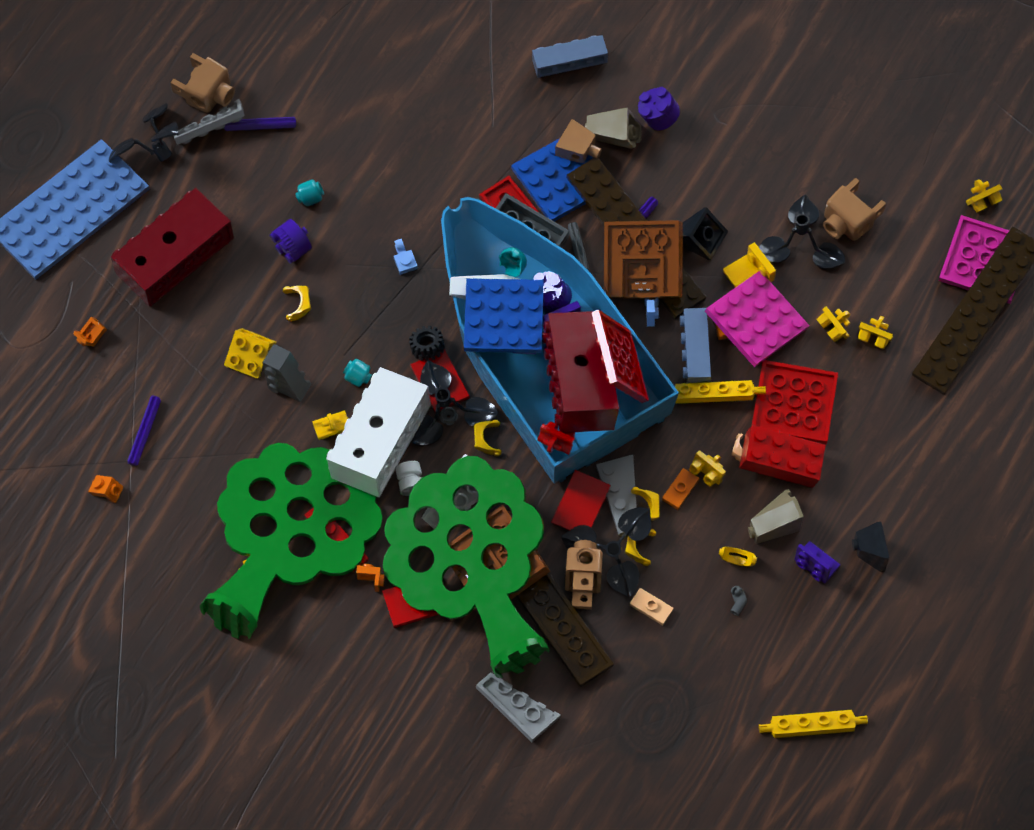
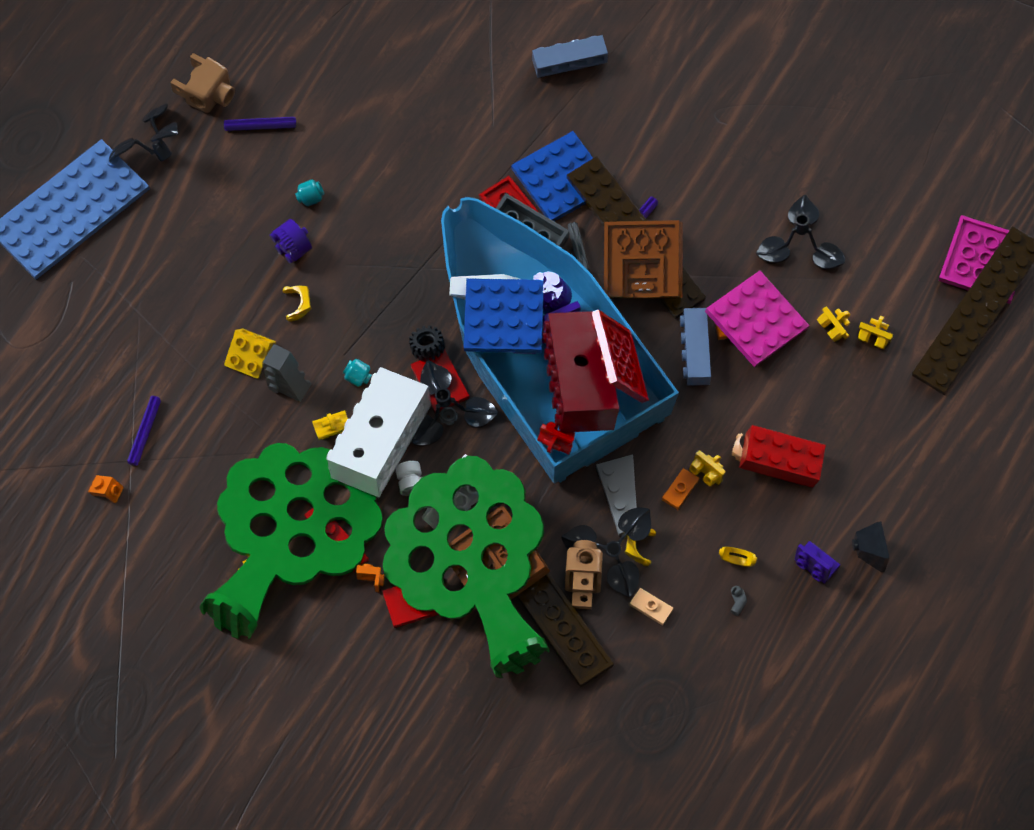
(90, 333): orange bracket -> none
(172, 247): dark red piece -> none
(210, 122): light grey wing -> none
(404, 259): light blue plate -> none
(480, 443): yellow helmet -> none
(513, 261): teal hair -> none
(523, 712): light grey wing -> none
(577, 143): medium nougat torso -> none
(581, 501): red tile -> none
(615, 127): dark tan slope -> none
(651, 311): light blue plate -> none
(652, 499): yellow helmet -> none
(658, 108): dark purple piece -> none
(703, 233): black slope -> none
(717, 391): yellow plate -> none
(749, 265): yellow bracket -> none
(776, 519): dark tan slope -> none
(796, 400): red plate -> none
(813, 723): yellow plate -> none
(849, 214): medium nougat piece -> none
(977, 201): yellow hips -> none

